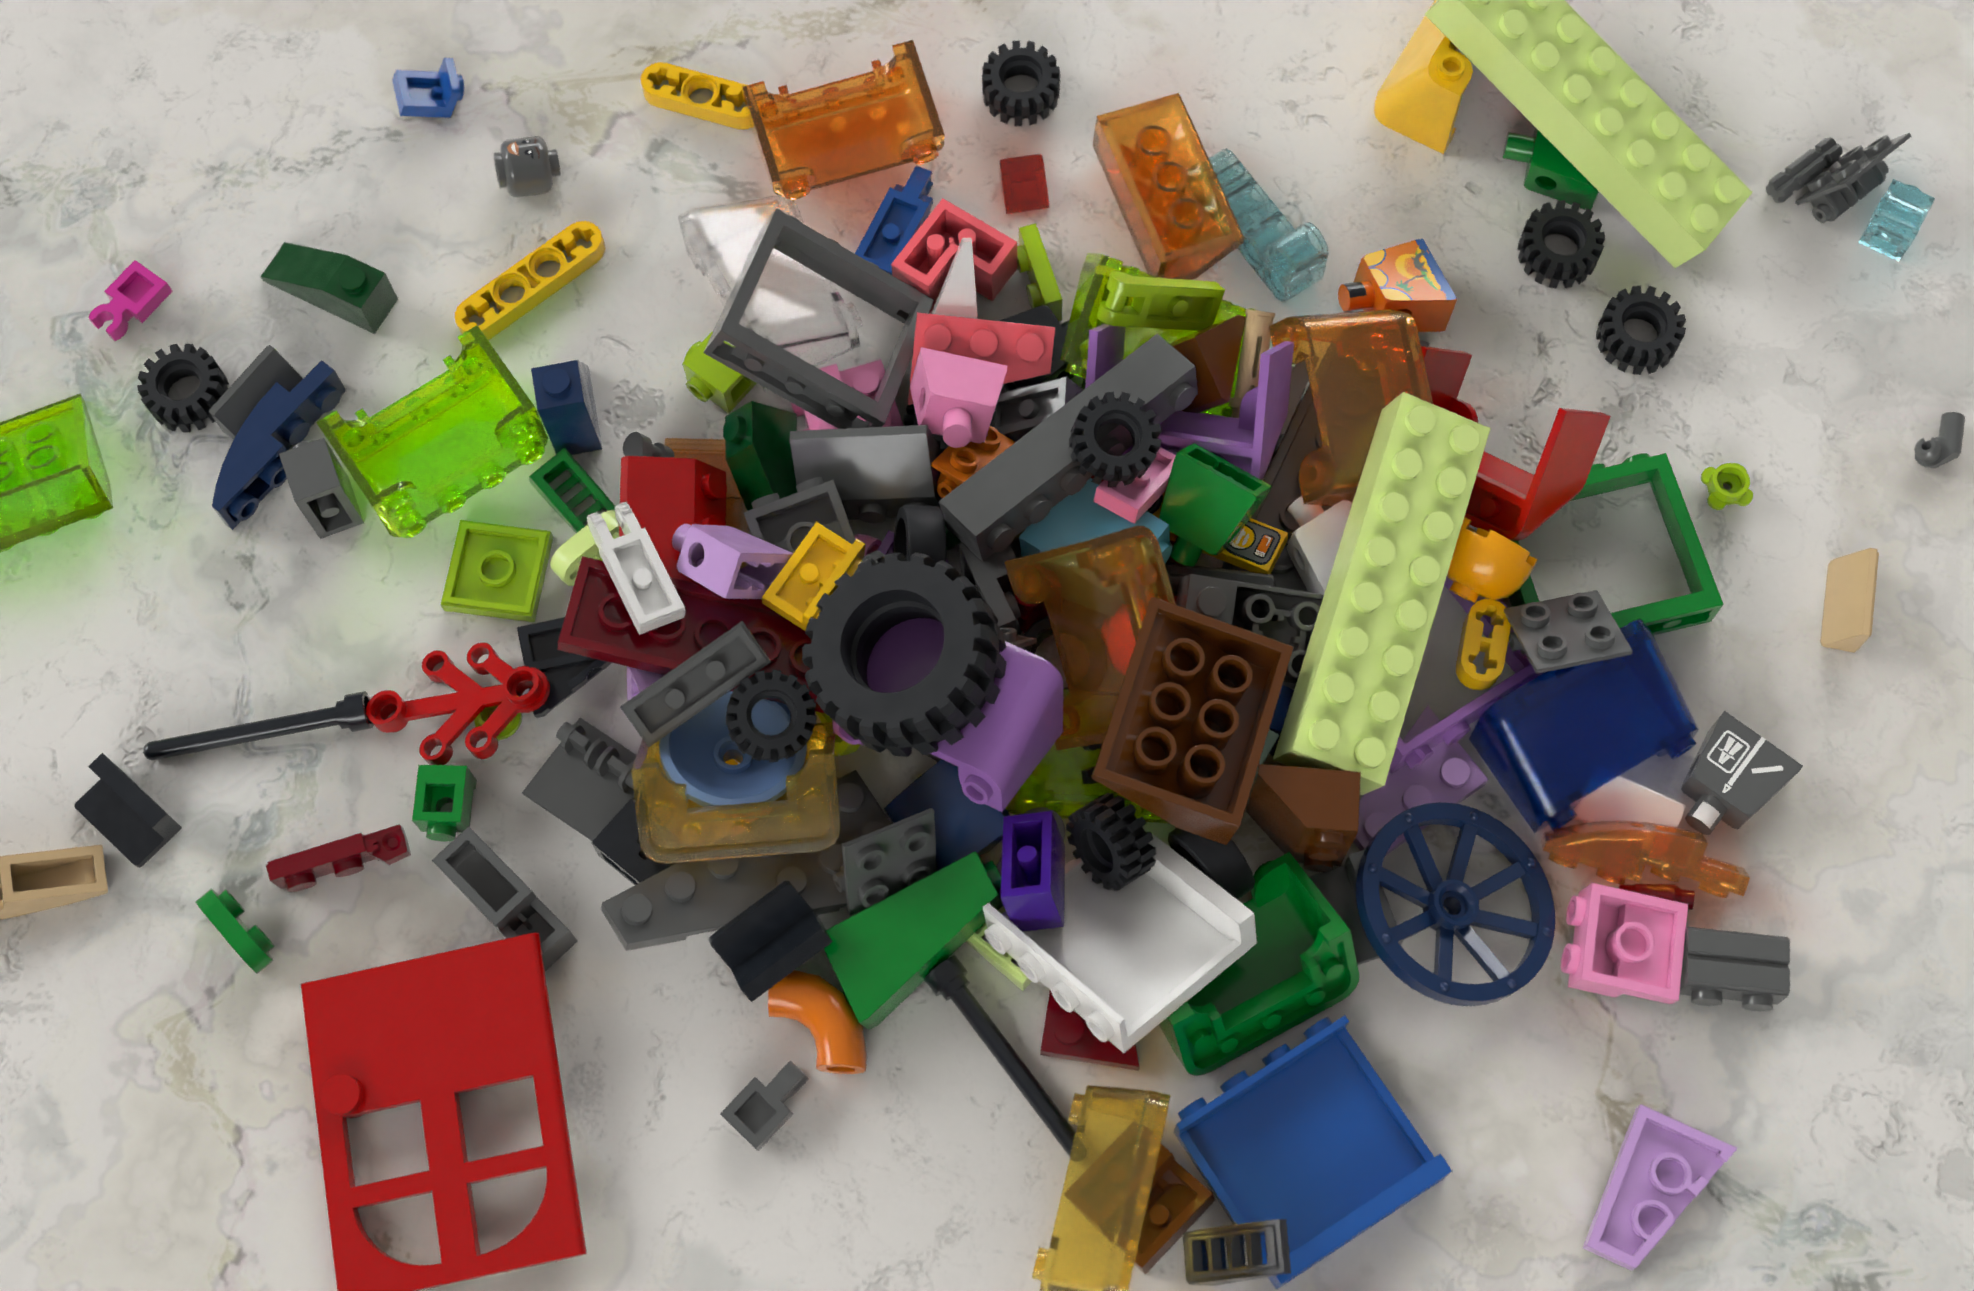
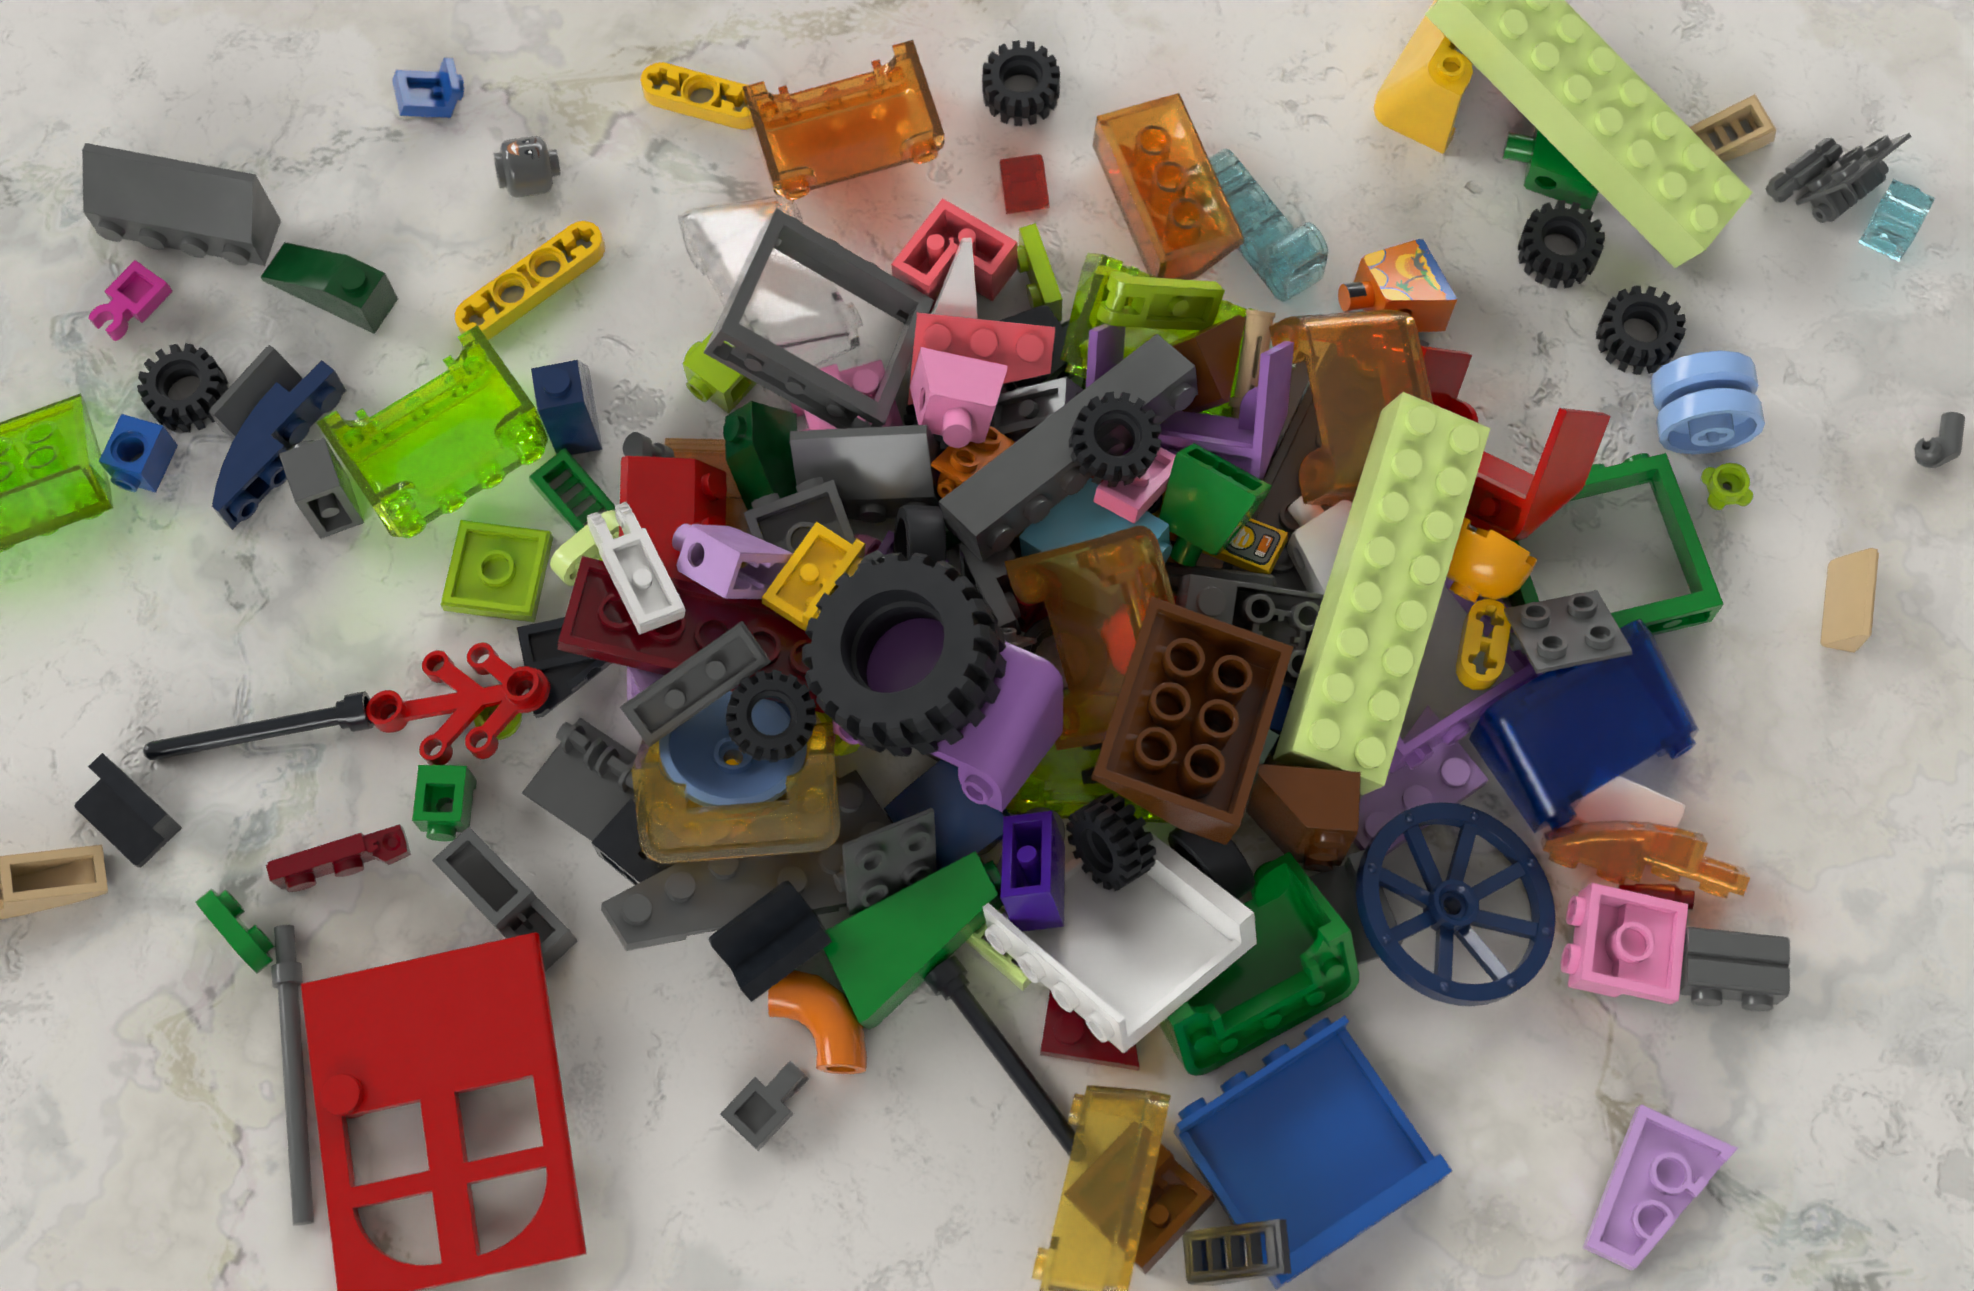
(131, 438): none -> blue brick
(177, 205): none -> dark grey slope
(287, 977): none -> dark grey bar
(897, 220): blue hinge -> none
(1707, 402): none -> light blue wheel
(1734, 775): dark grey torso -> none
(1747, 109): none -> tan slope

